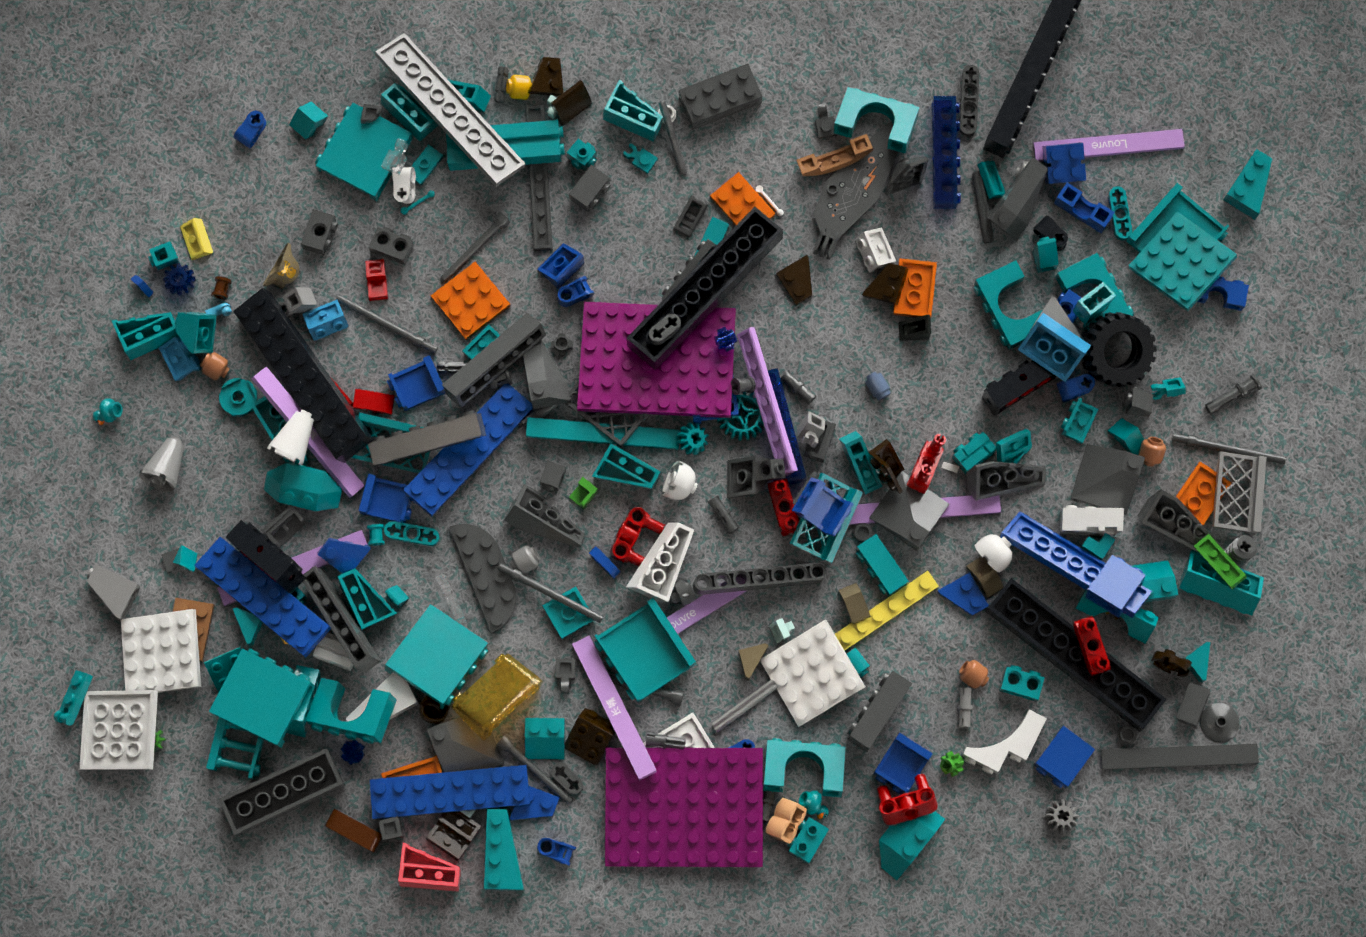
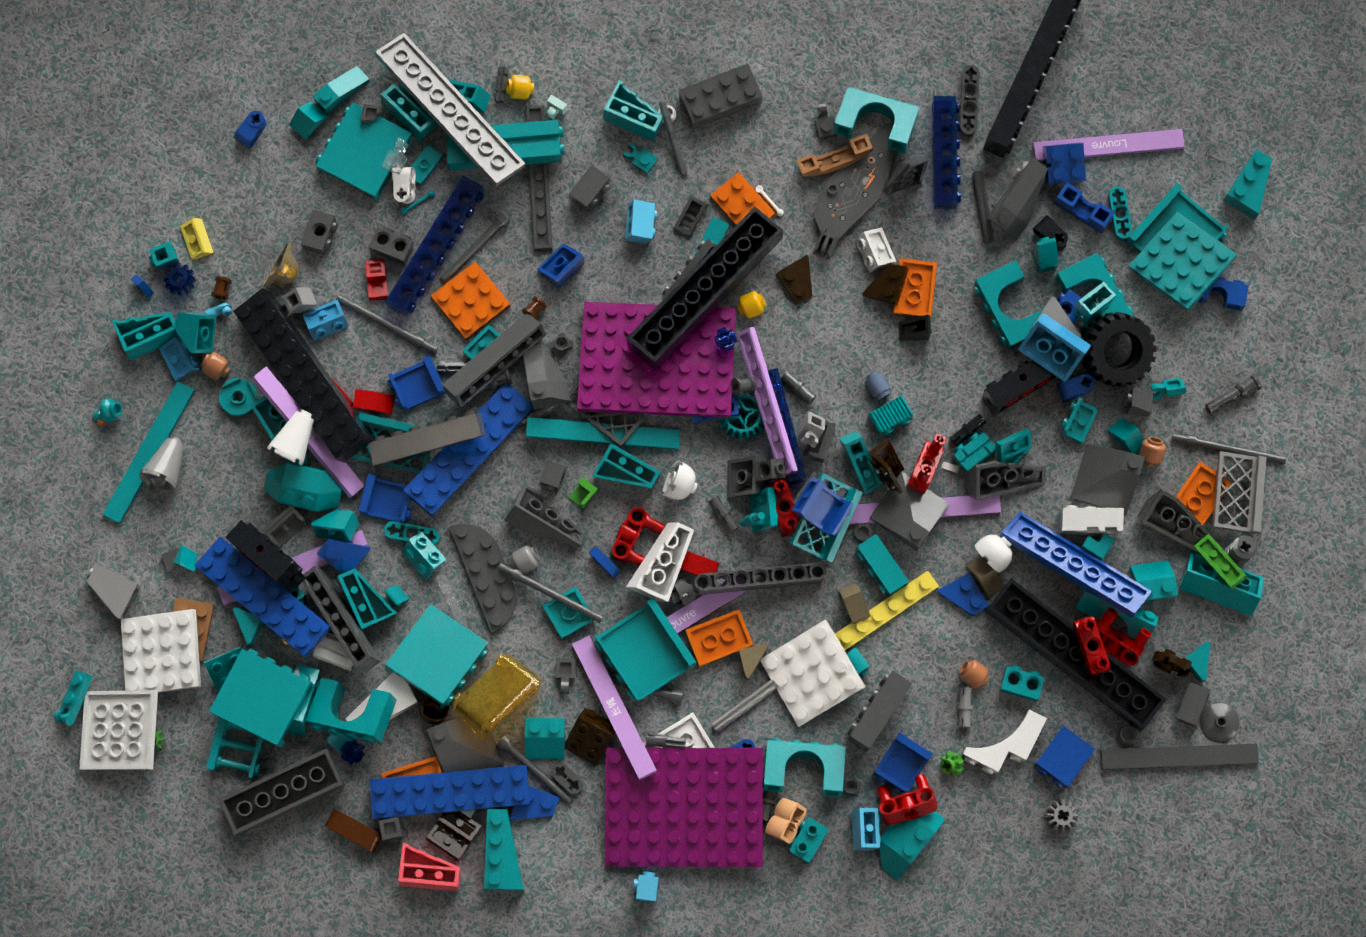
(155, 438): none -> teal tile
(336, 525): none -> teal slope
(337, 741): none -> teal slope
(340, 89): none -> teal slope
(375, 535): teal bush -> none
(423, 555): none -> teal bracket
(465, 188): none -> clear blue brick
(536, 302): none -> reddish brown bush
(547, 78): dark brown wing -> none
(557, 851): blue piece -> none
(571, 102): dark brown slope -> none
(578, 290): blue piece -> none
(582, 155): teal brick -> none
(640, 222): none -> medium azure brick
(646, 887): none -> medium azure brick
(662, 326): dark grey beam -> none
(687, 442): teal gear -> none
(698, 564): none -> red slope
(719, 637): none -> orange plate
(751, 304): none -> yellow head
(762, 511): none -> teal plate
(781, 630): light aqua tile -> none
(812, 802): teal animal -> none
(851, 791): none -> dark grey plate
(865, 829): none -> medium azure brick
(890, 416): none -> teal brick
(967, 430): none -> black pin
(991, 179): teal tile -> none
(1115, 585): panel -> none
(1117, 643): none -> red piece

